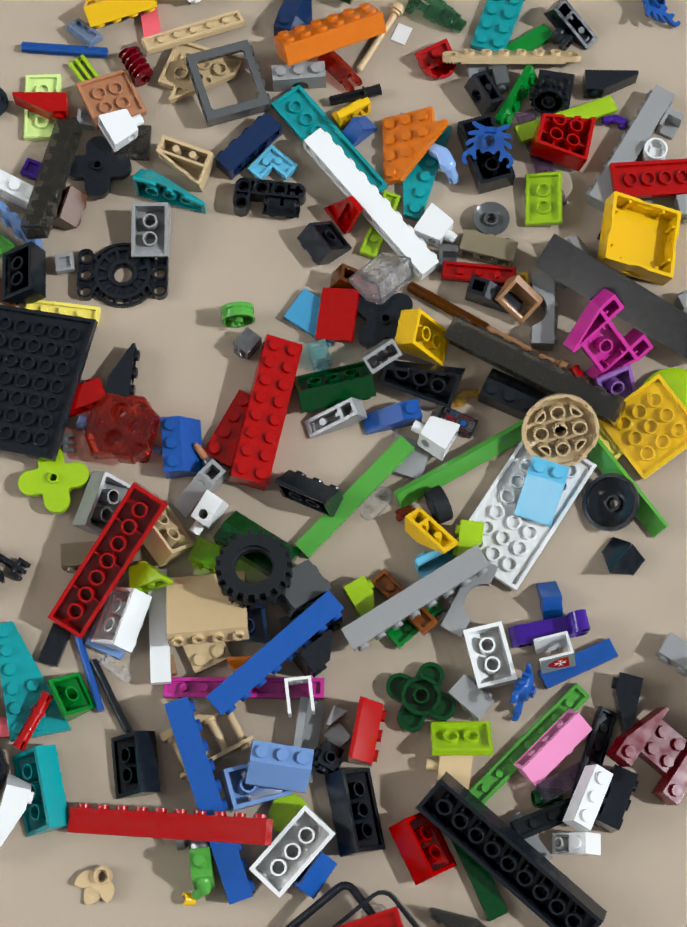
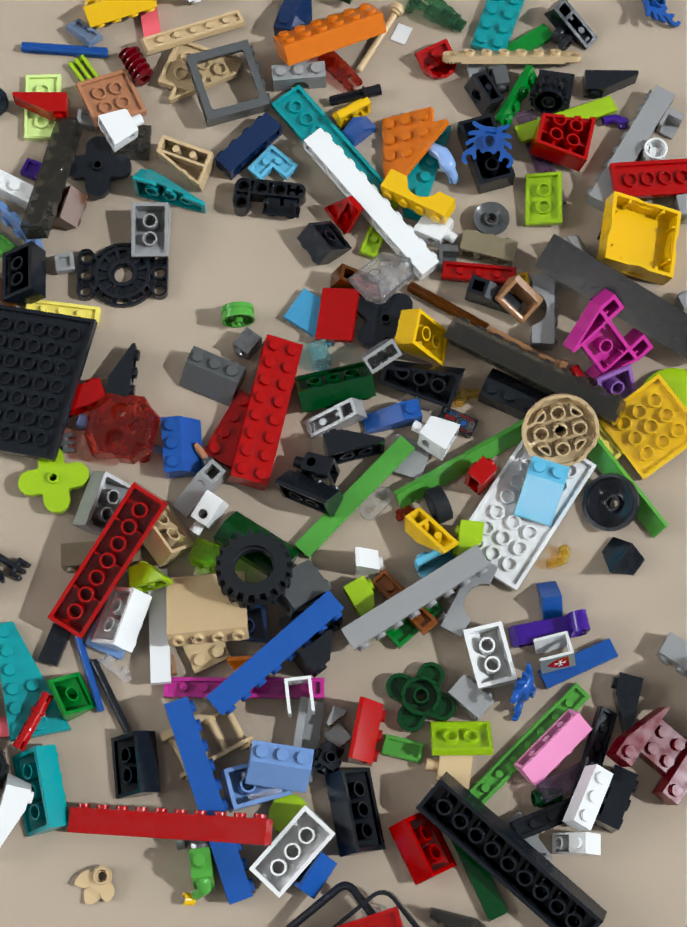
(212, 376): none -> dark grey slope
(318, 466): none -> black torso
(350, 445): none -> black slope
(367, 561): none -> white slope
(402, 748): none -> bright green tile
(436, 207): none -> yellow arch
(481, 474): none -> red brick
(561, 558): none -> clear yellow arm

